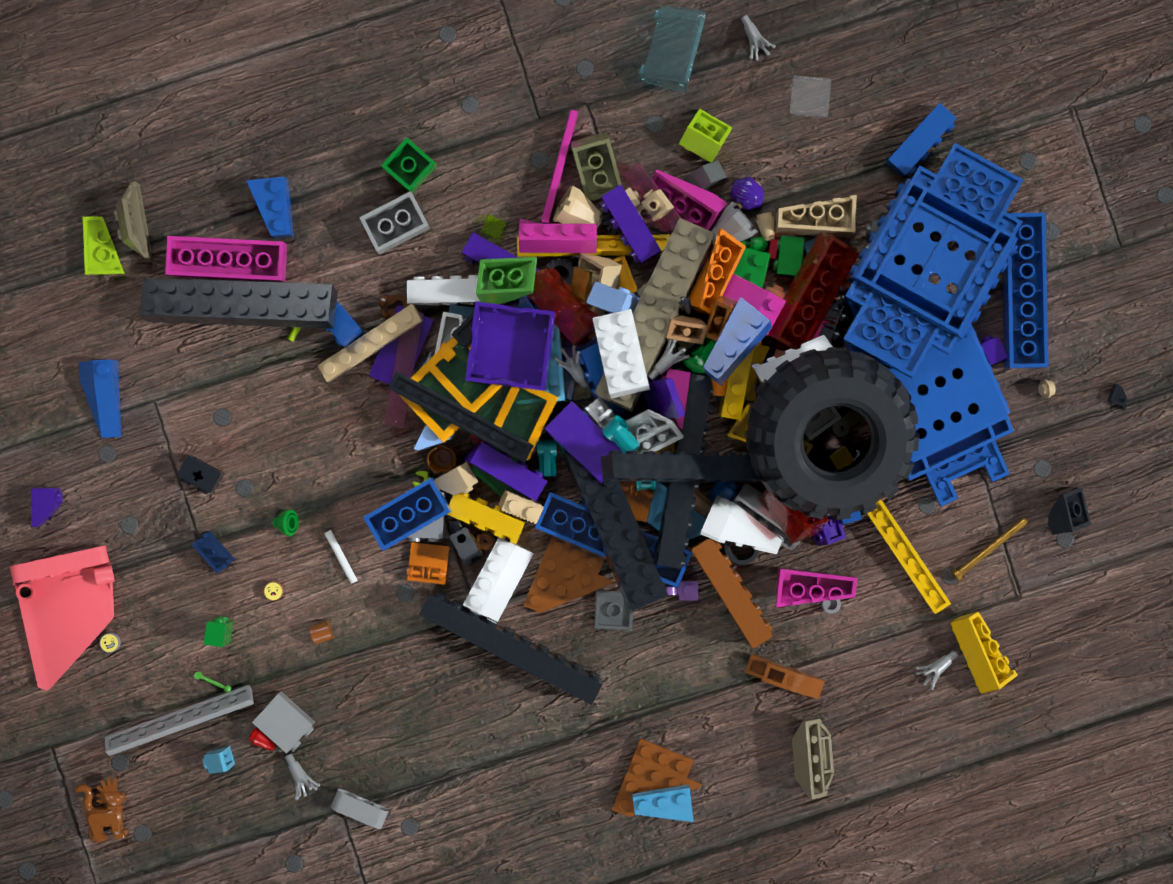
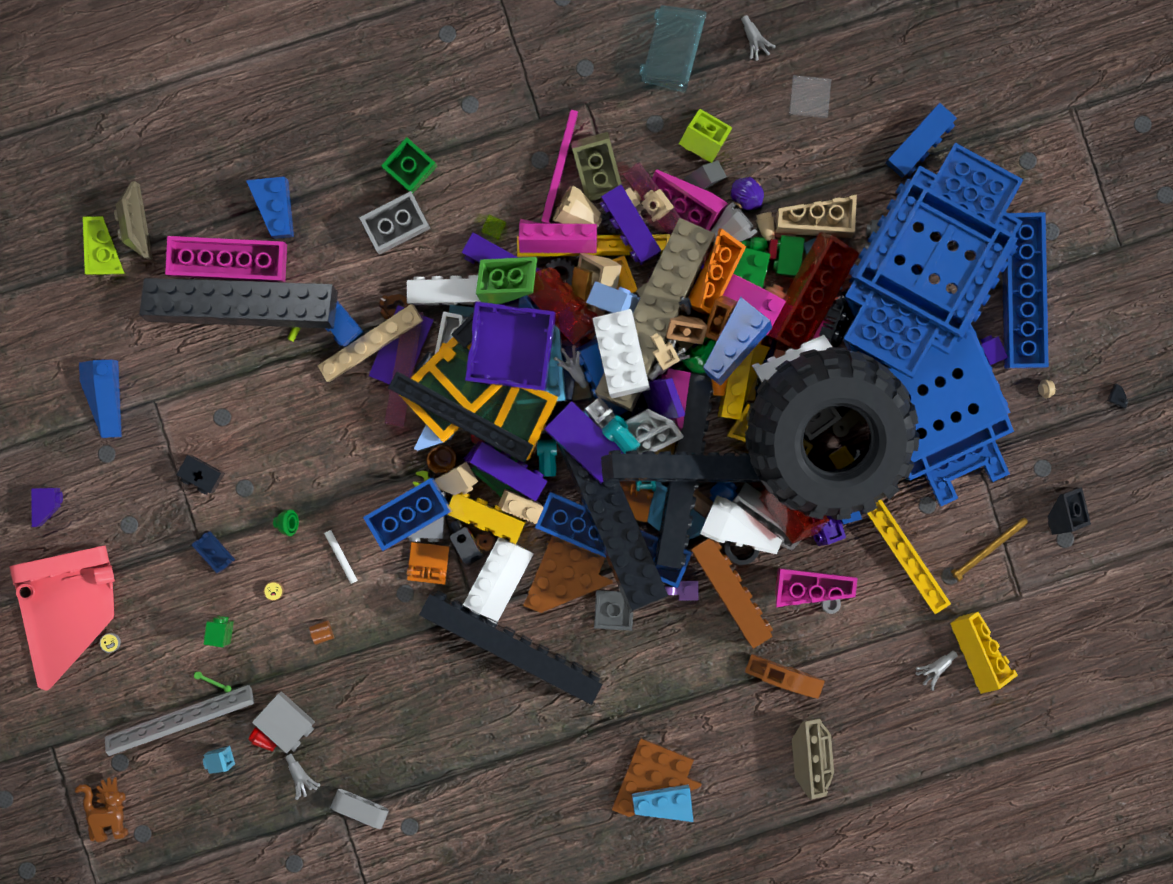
(665, 353): none -> tan plate

